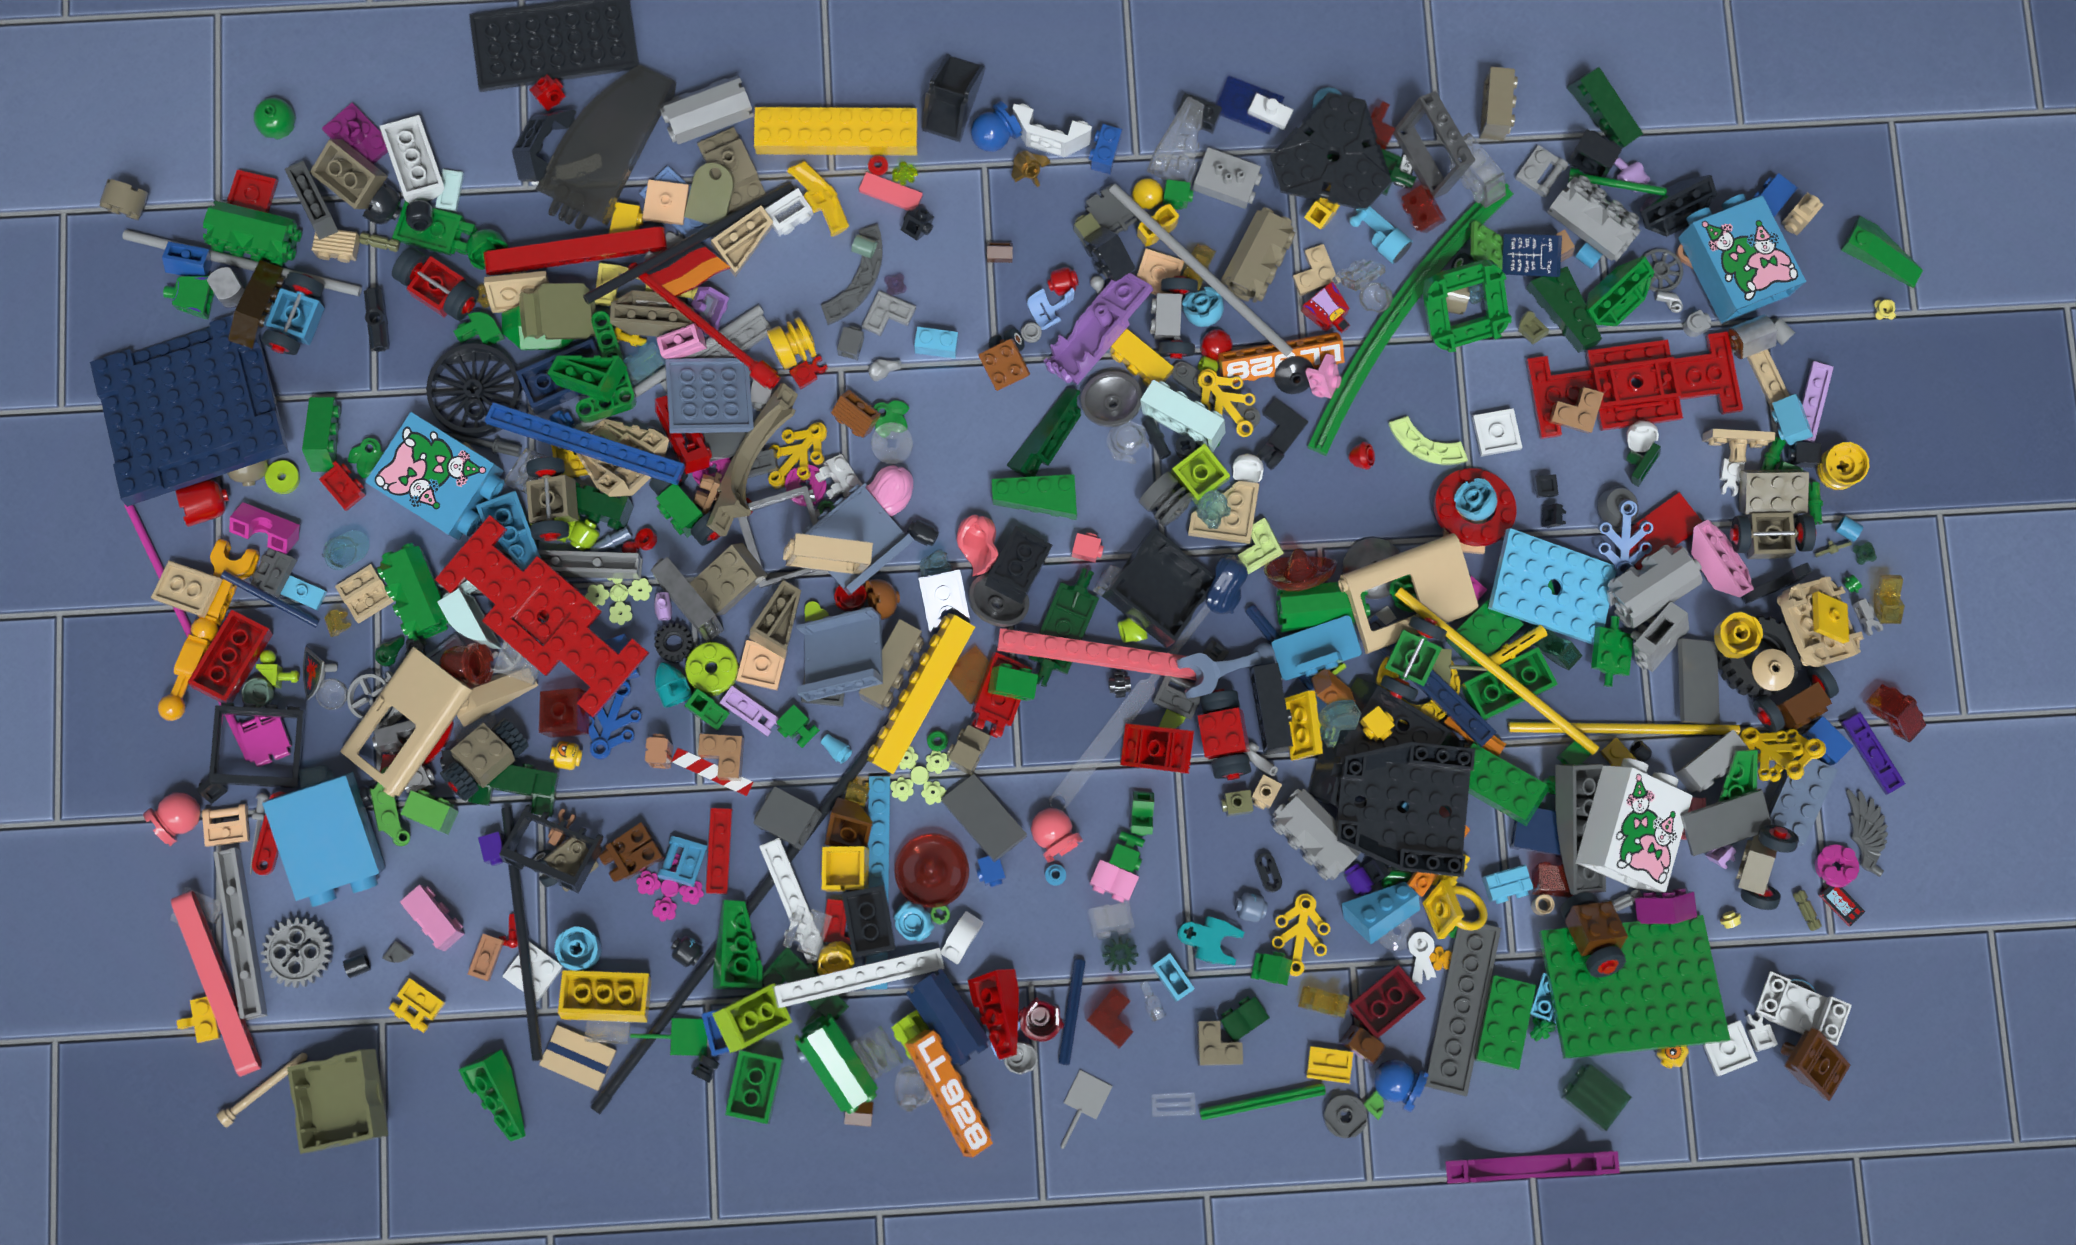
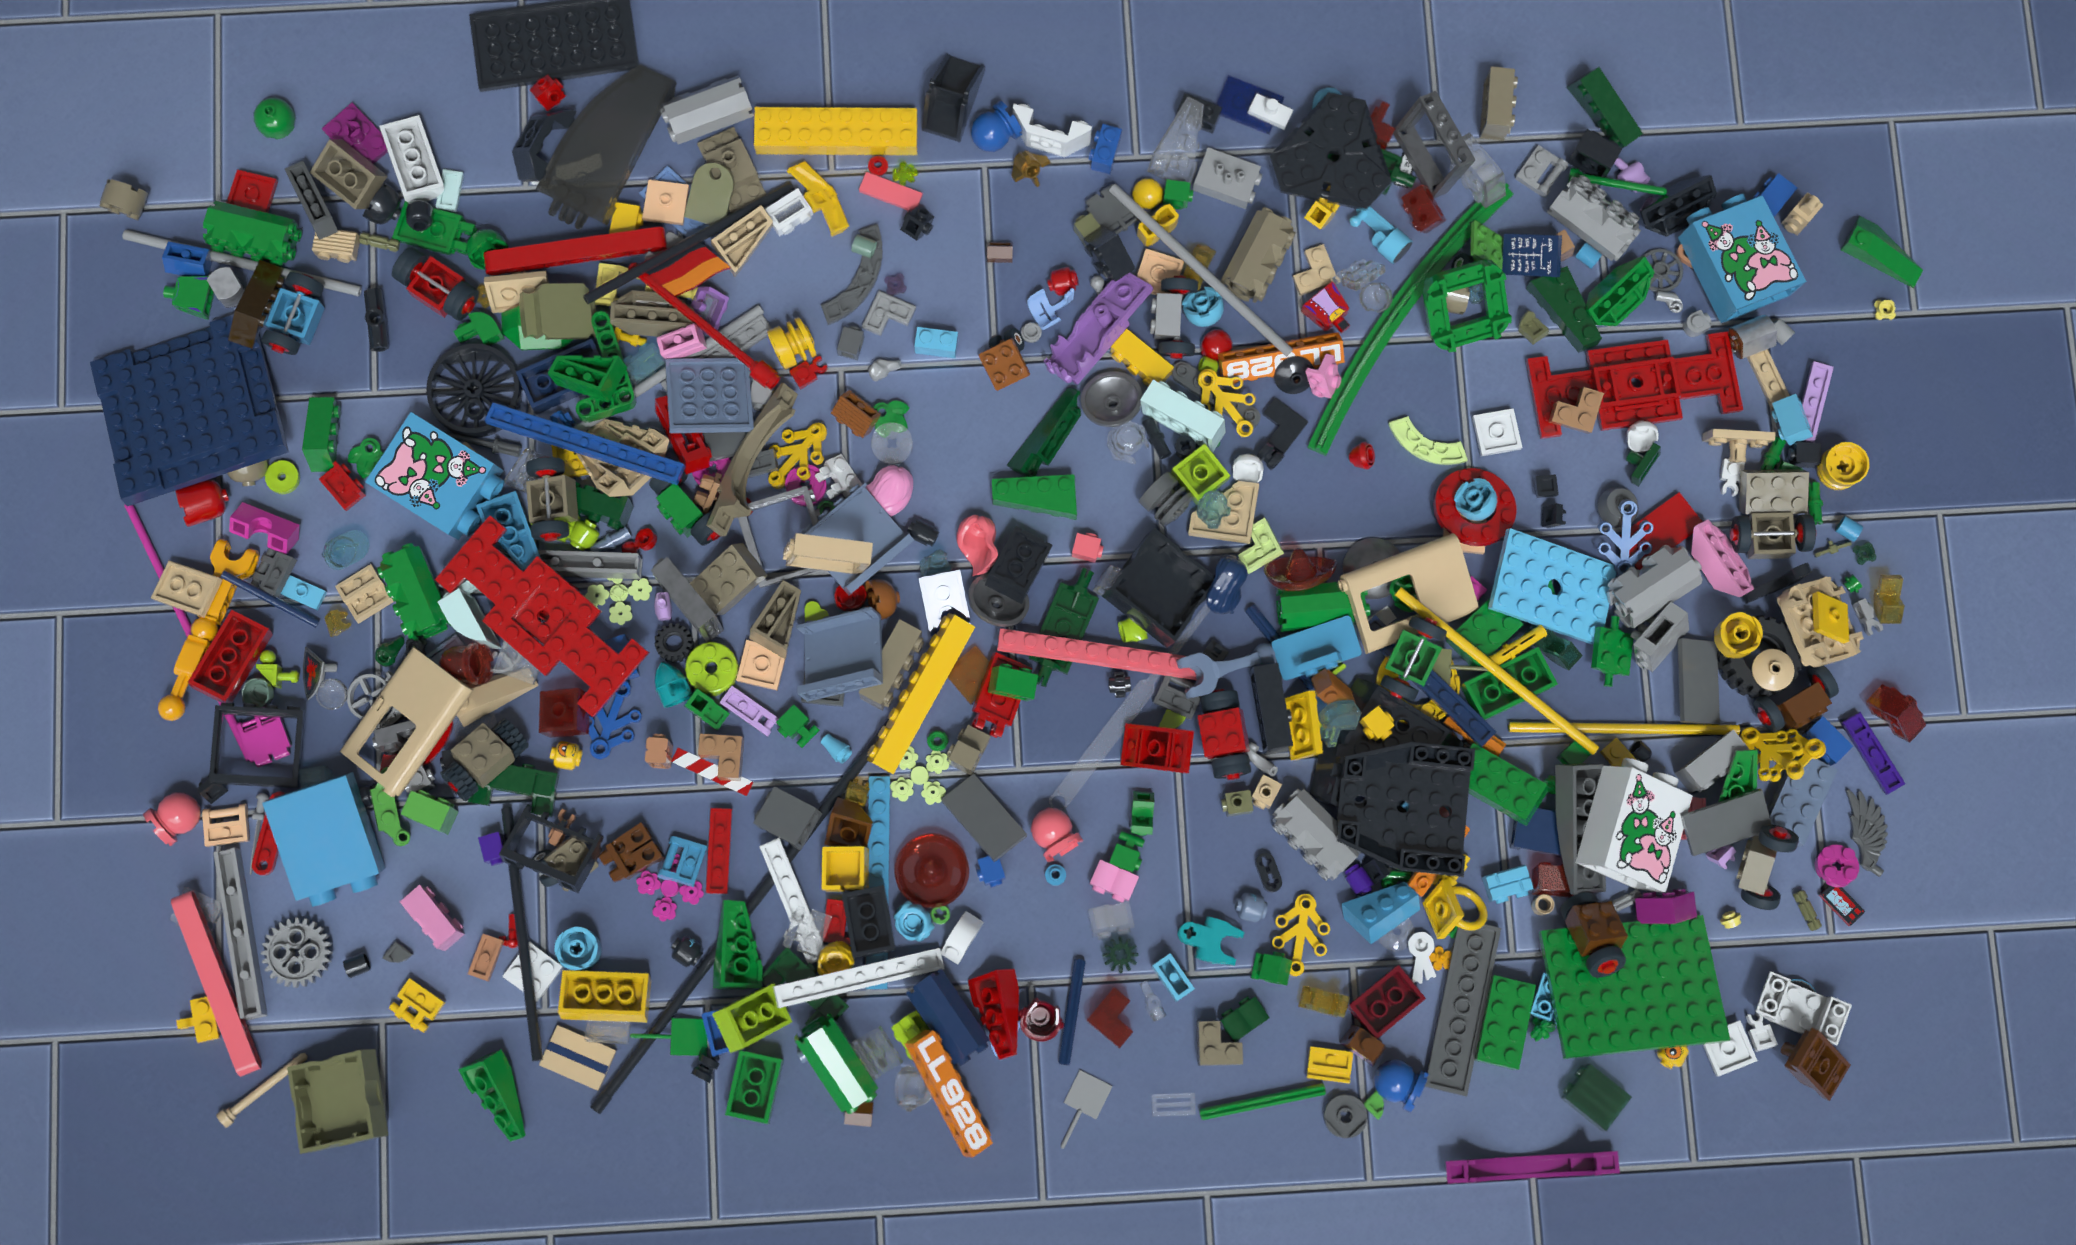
(1024, 1060): light grey hair -> none

